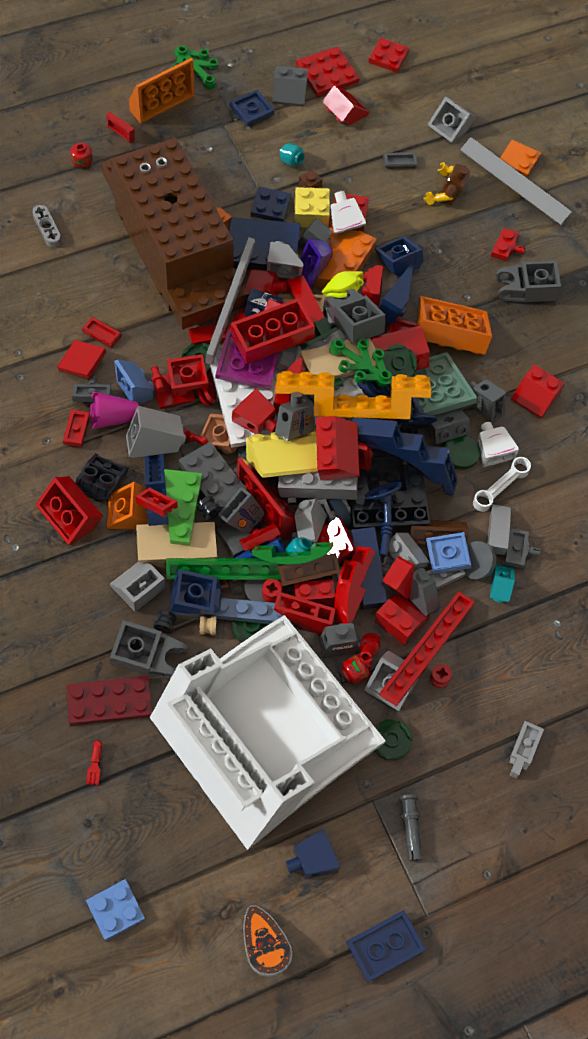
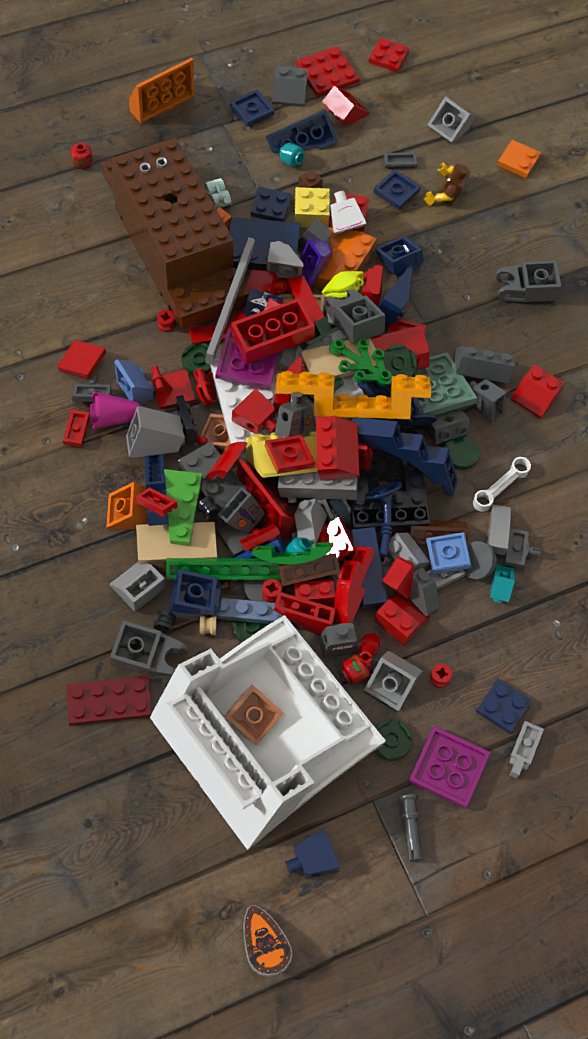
(46, 231): light grey beam -> none
(68, 509): red slope -> none
(93, 773): red piece -> none
(100, 477): black slope -> none
(101, 332): red tile -> none
(115, 910): medium blue plate -> none
(120, 127): red tile -> none
(169, 324): none -> red wheel
(184, 53): green plant -> none
(187, 374): red slope -> none
(187, 420): none -> black plate
(217, 193): none -> light aqua beam
(226, 460): none -> red slope
(253, 714): none -> nougat slope
(289, 454): none -> red plate
(308, 133): none -> dark blue wedge
(385, 946): dark blue plate -> none
(397, 189): none -> dark blue plate
(426, 649): red plate -> none
(449, 767): none -> magenta plate
(454, 325): orange slope -> none
(483, 364): none -> dark grey slope
(495, 445): white torso -> none
(503, 706): none -> dark blue plate
(507, 245): red plate -> none
(516, 181): light grey tile -> none

